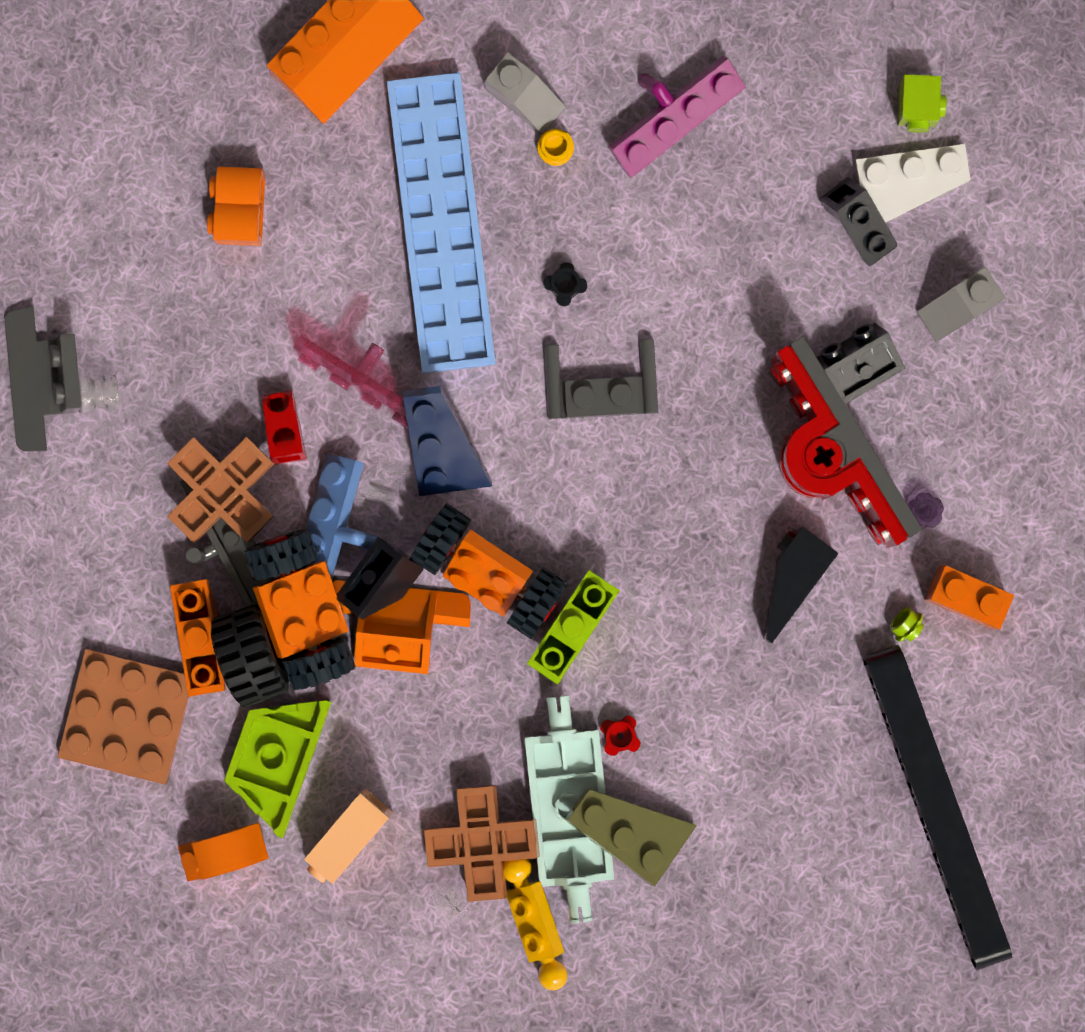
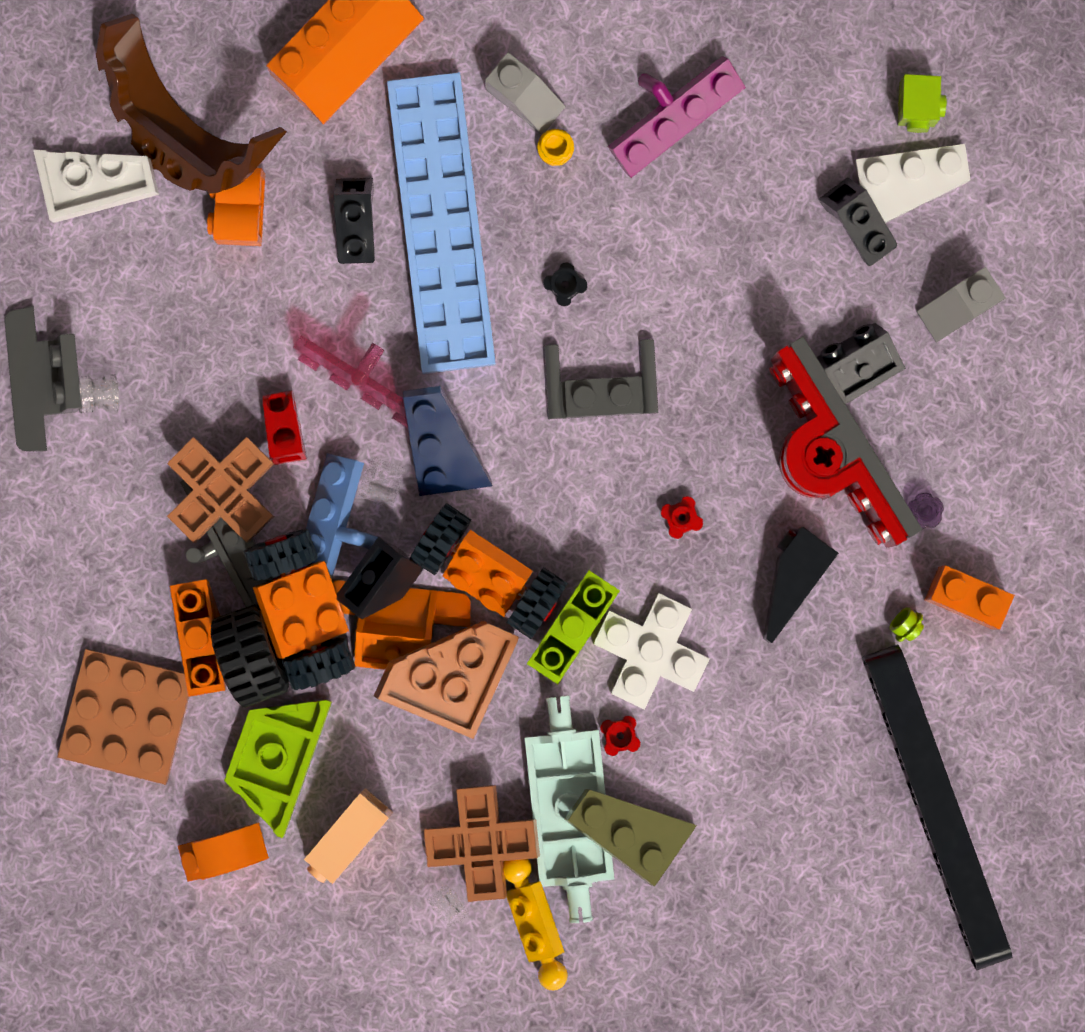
(90, 183): none -> white wing
(160, 127): none -> reddish brown windscreen
(354, 220): none -> black bracket
(451, 677): none -> nougat plate
(651, 651): none -> white plate
(678, 527): none -> red plate

